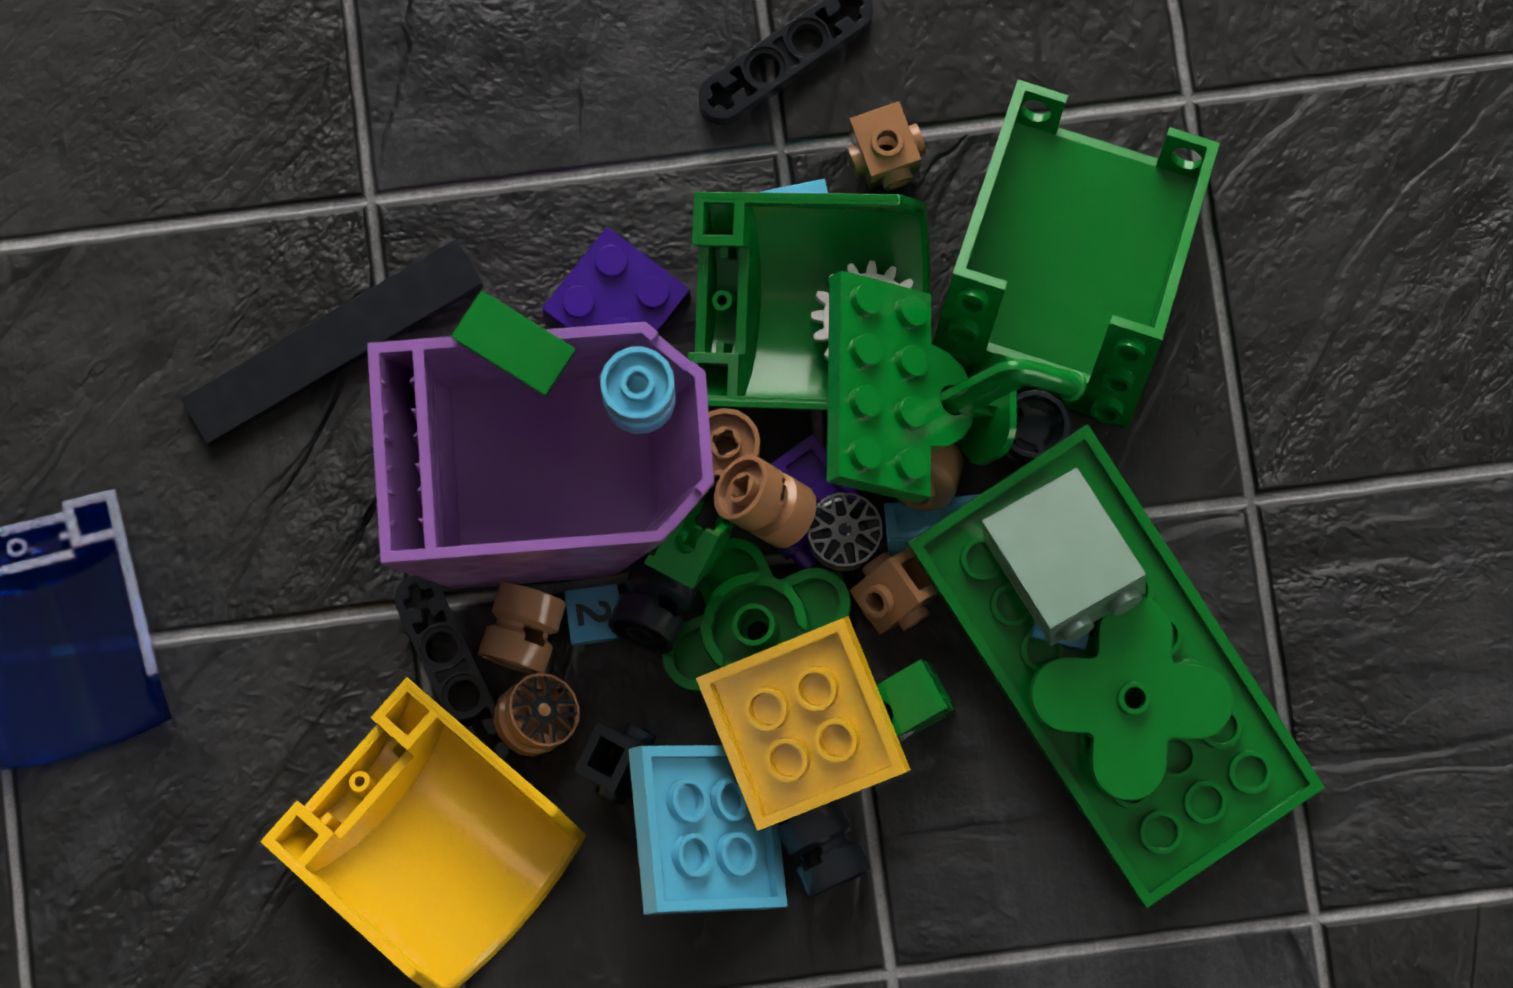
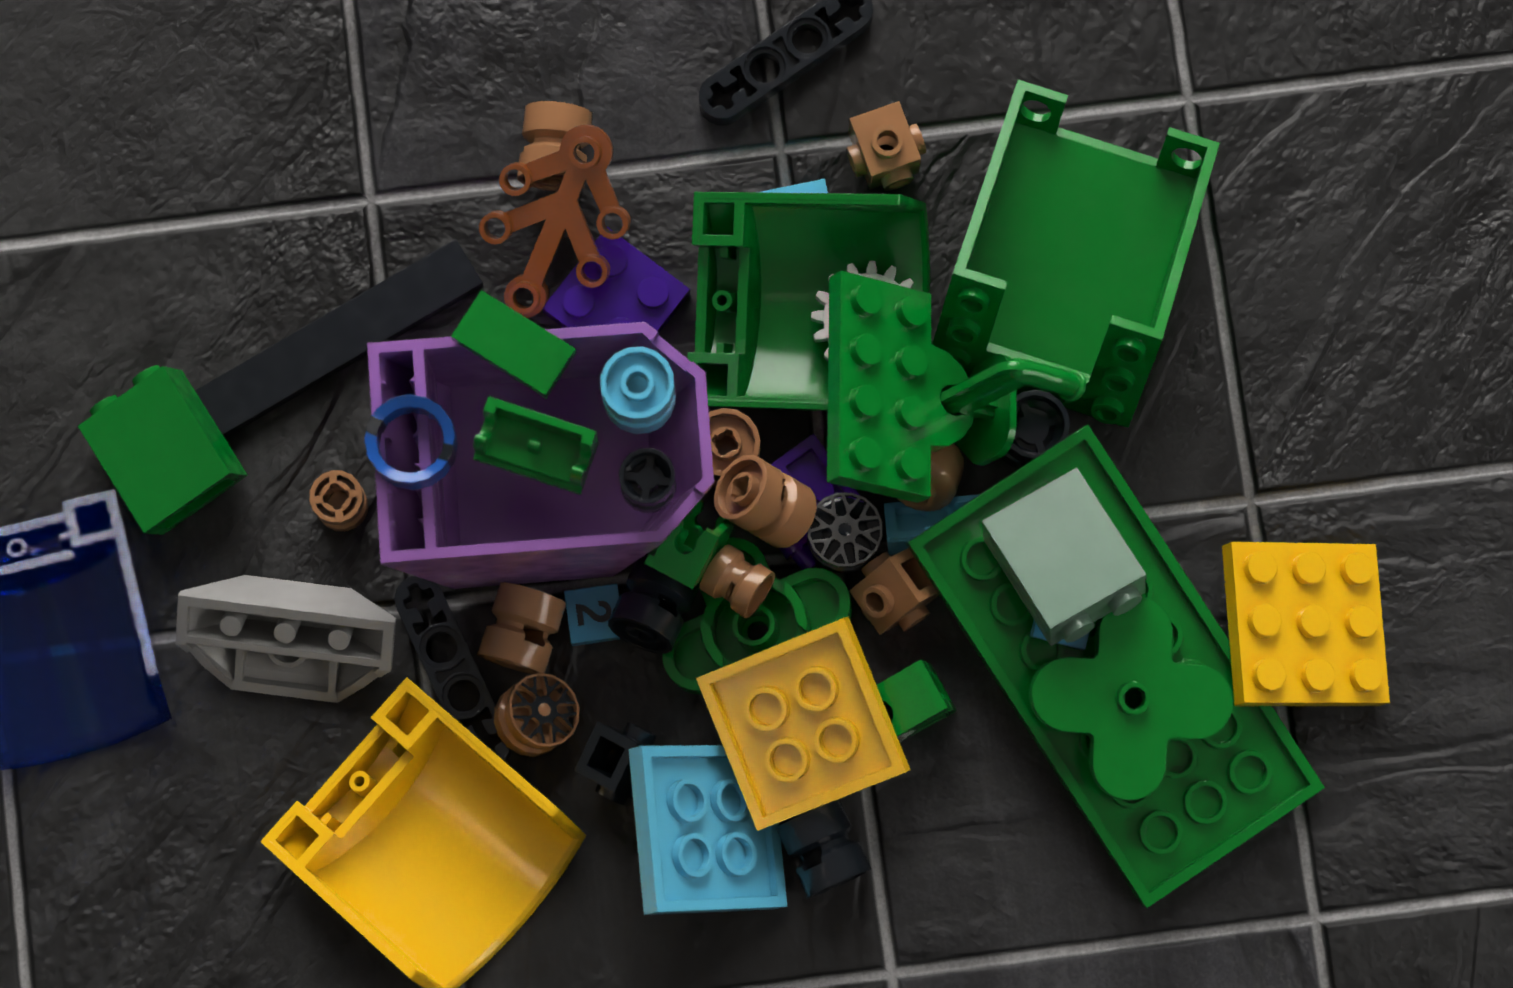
(161, 449): none -> green brick
(286, 636): none -> light grey wedge
(343, 509): none -> medium nougat wheel
(401, 406): none -> blue piece
(535, 445): none -> green hinge
(544, 128): none -> medium nougat wheel
(560, 213): none -> dark orange plant
(647, 469): none -> black wheel
(737, 581): none -> medium nougat wheel
(1305, 624): none -> yellow plate

